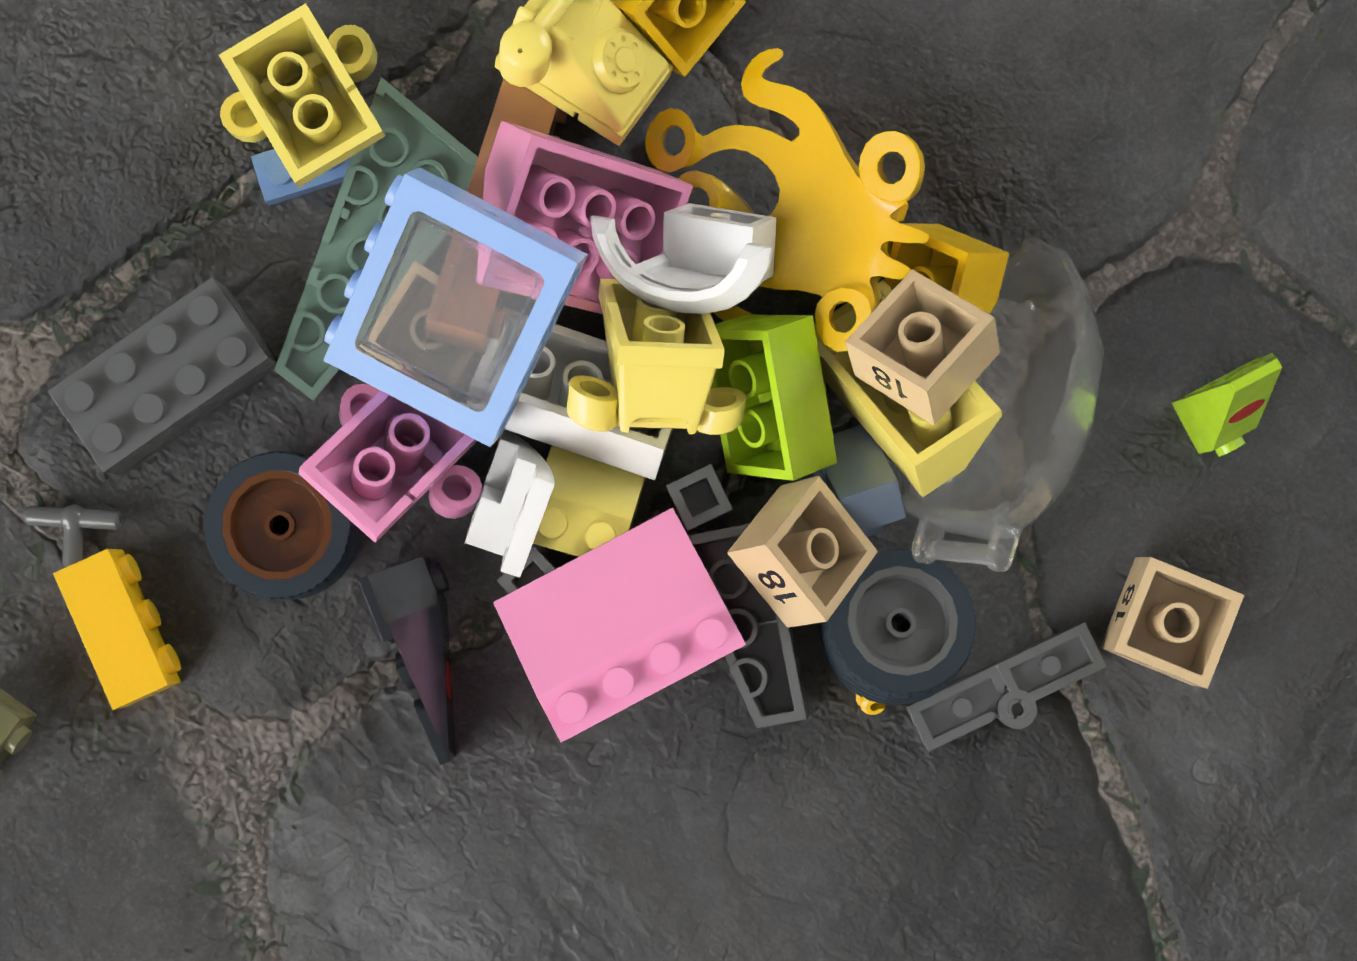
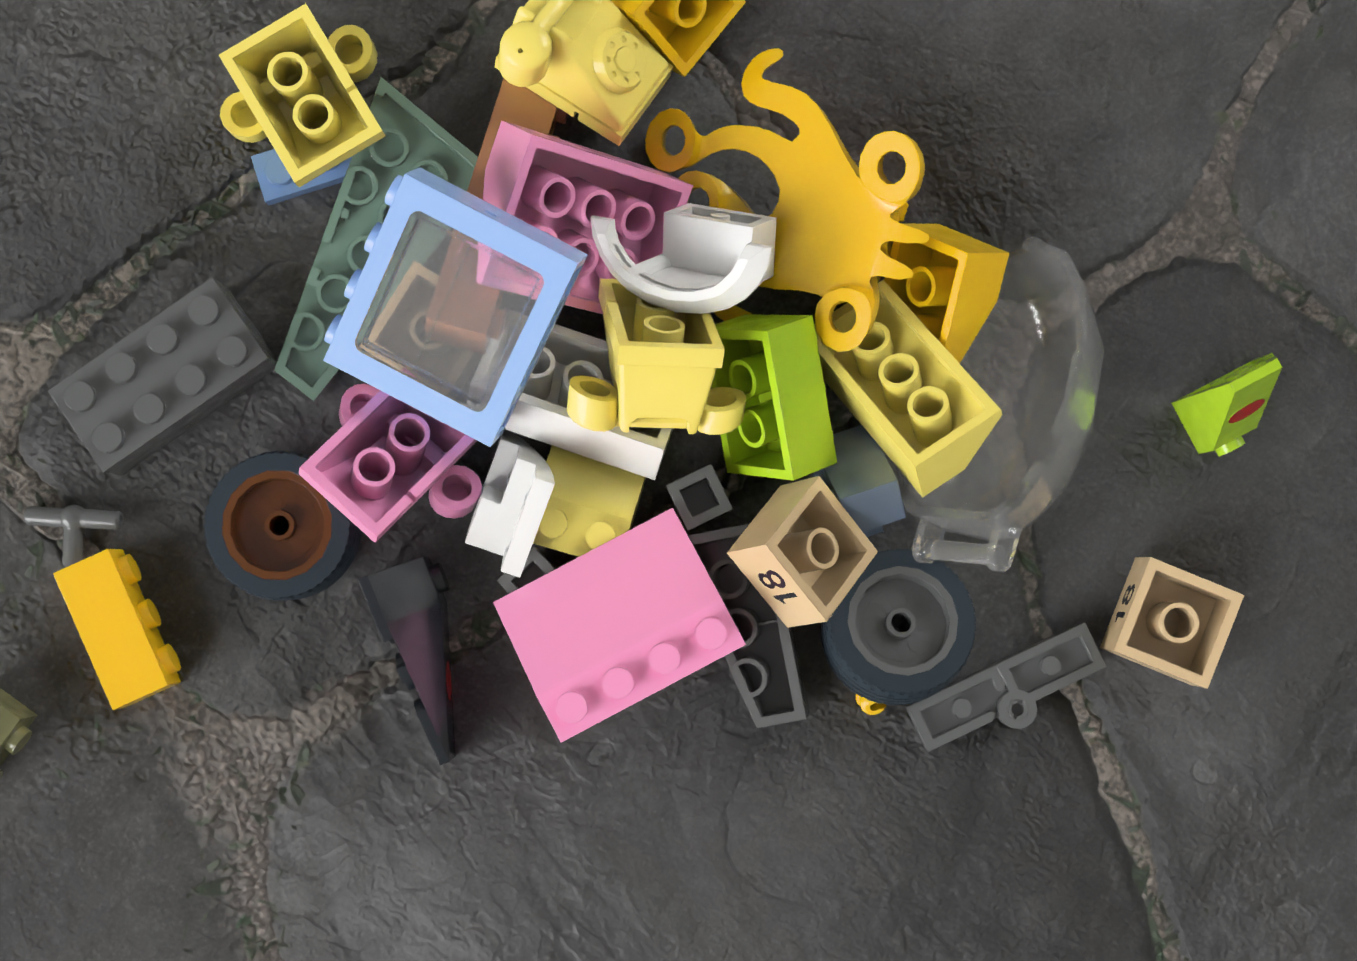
(923, 346): tan brick -> none

